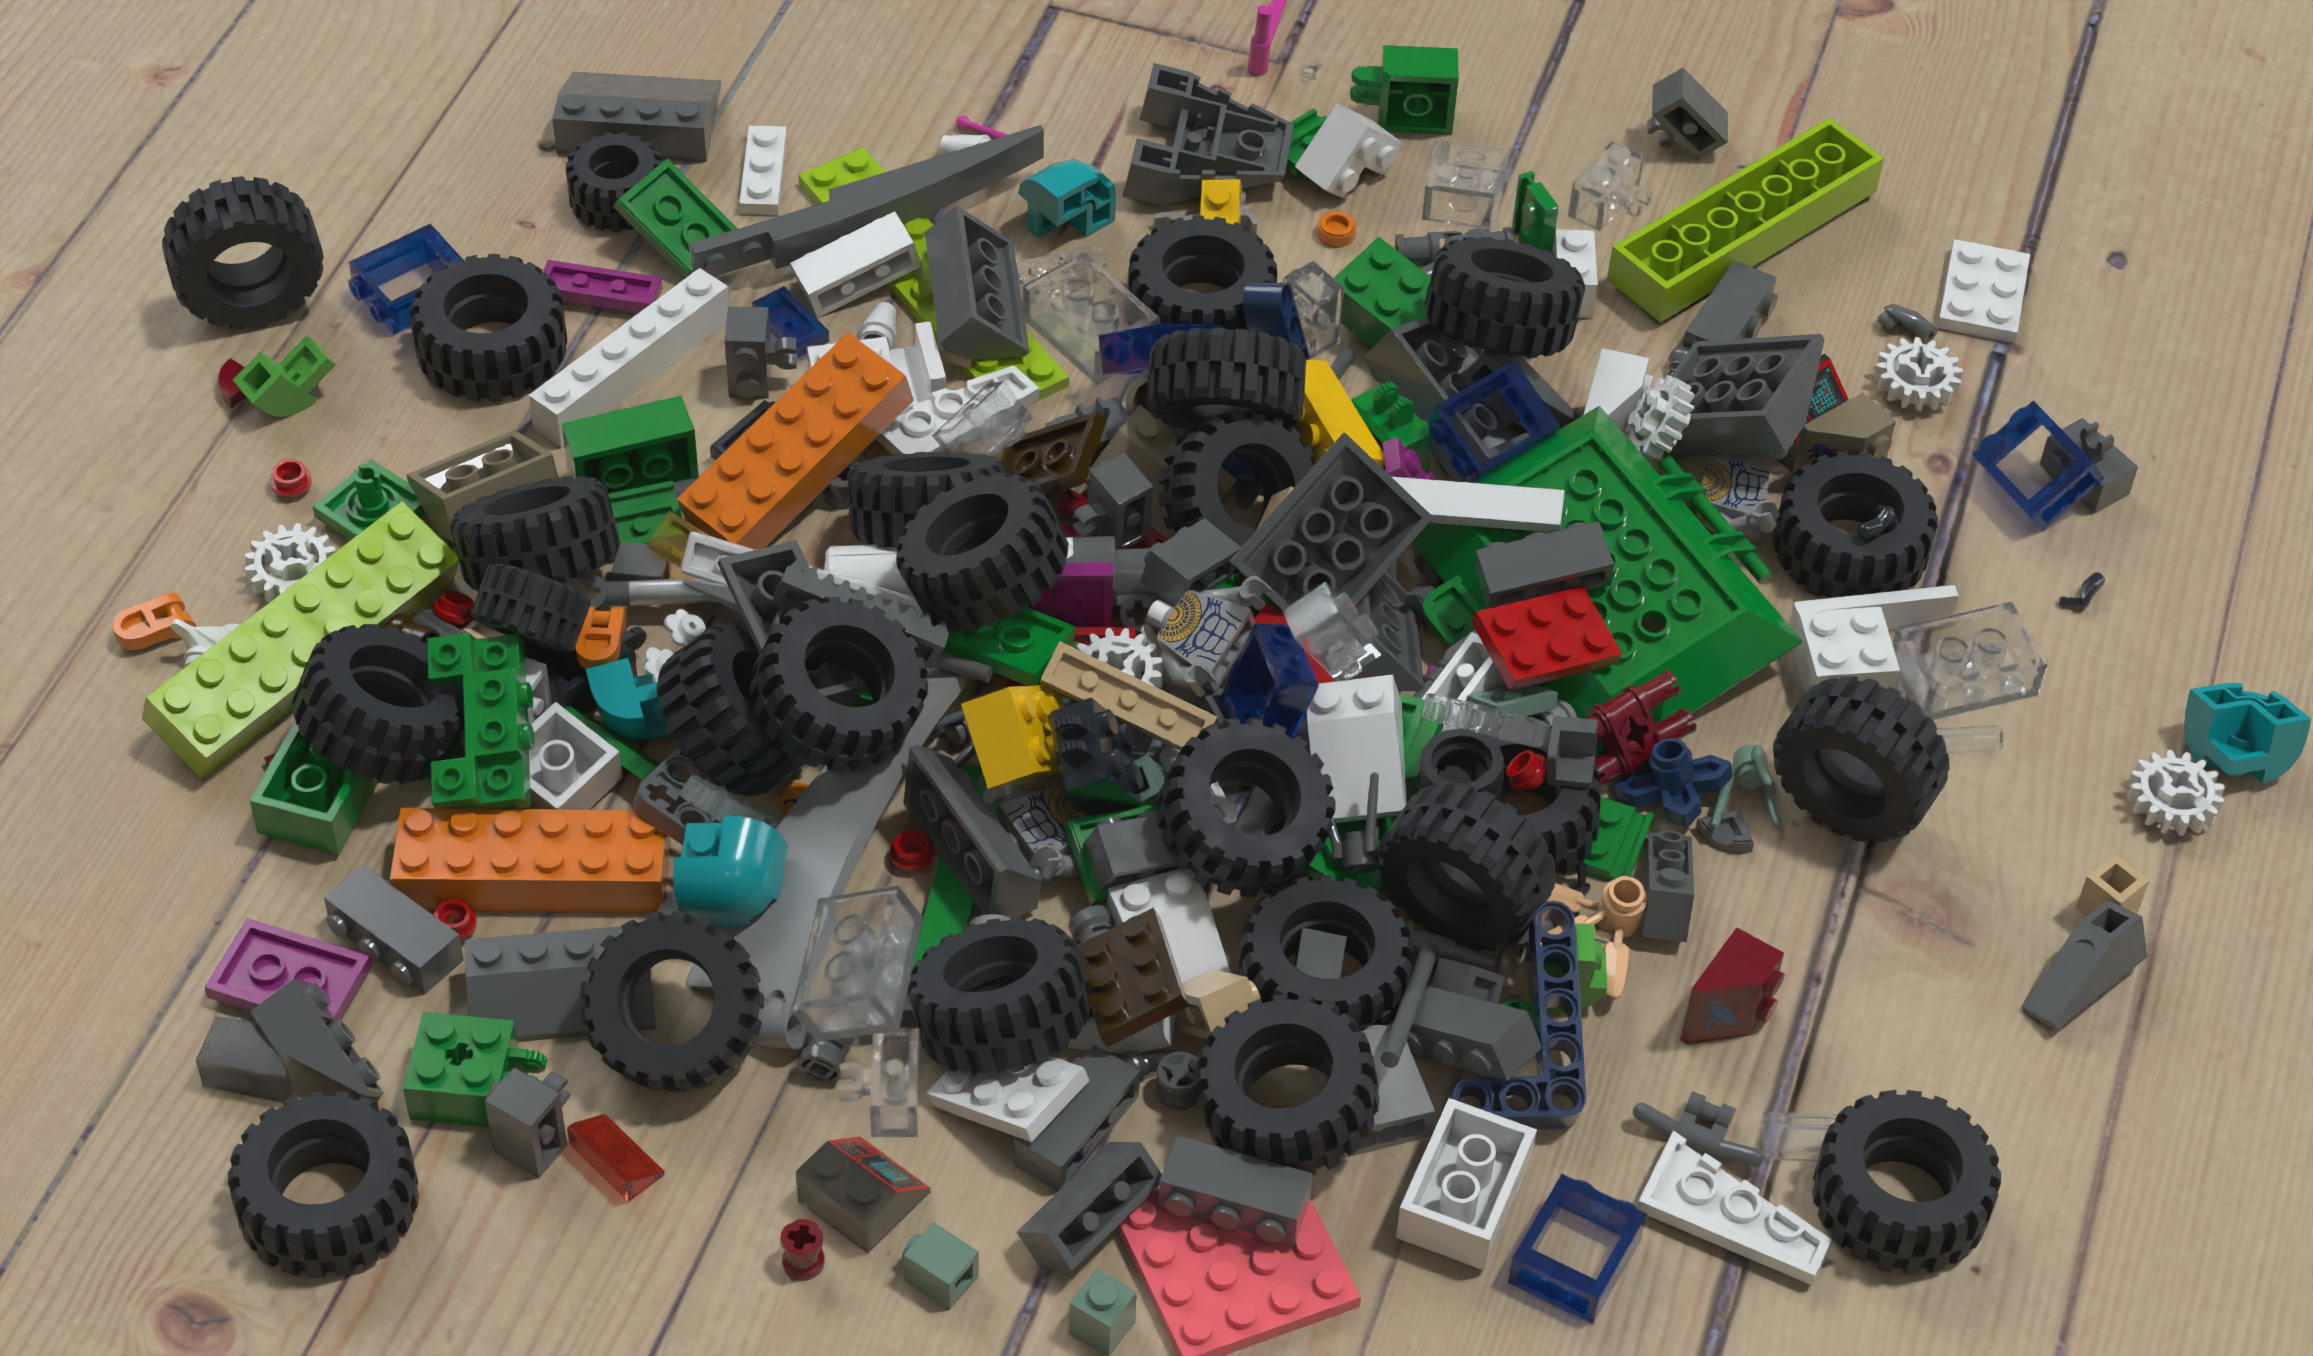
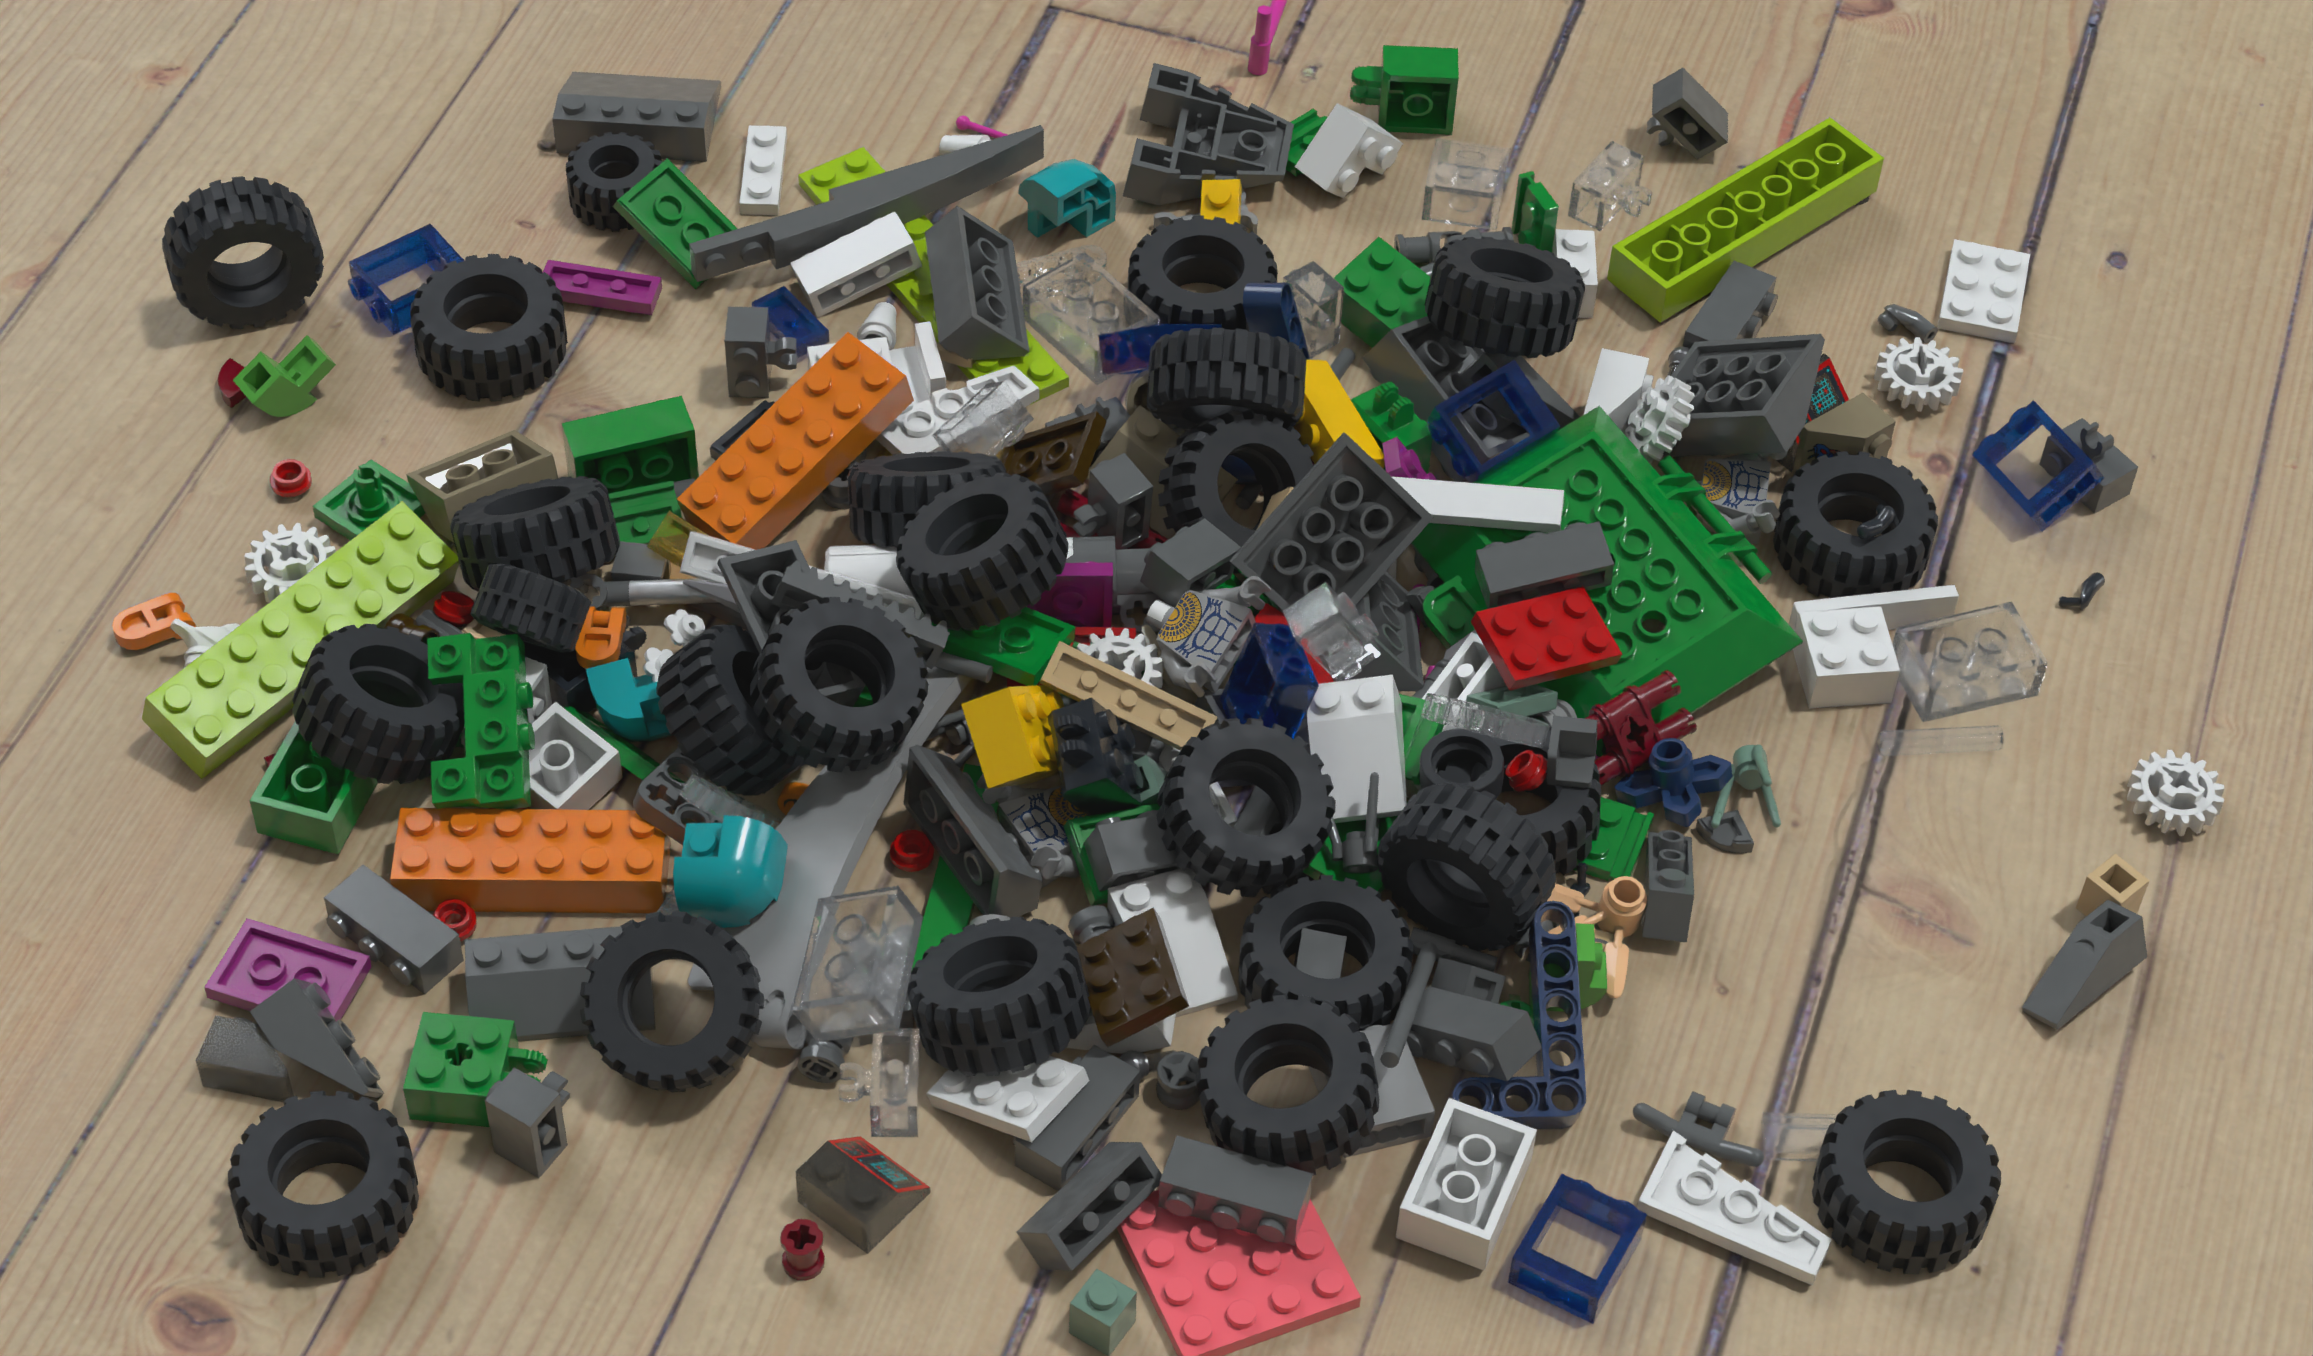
(614, 1155): clear red slope -> none
(631, 355): white brick -> none
(940, 1265): sand green brick -> none
(1212, 999): tan brick -> none
(1336, 229): orange tile -> none
(1734, 990): dark red slope -> none
(1861, 759): black tyre -> none
(2244, 730): teal brick -> none

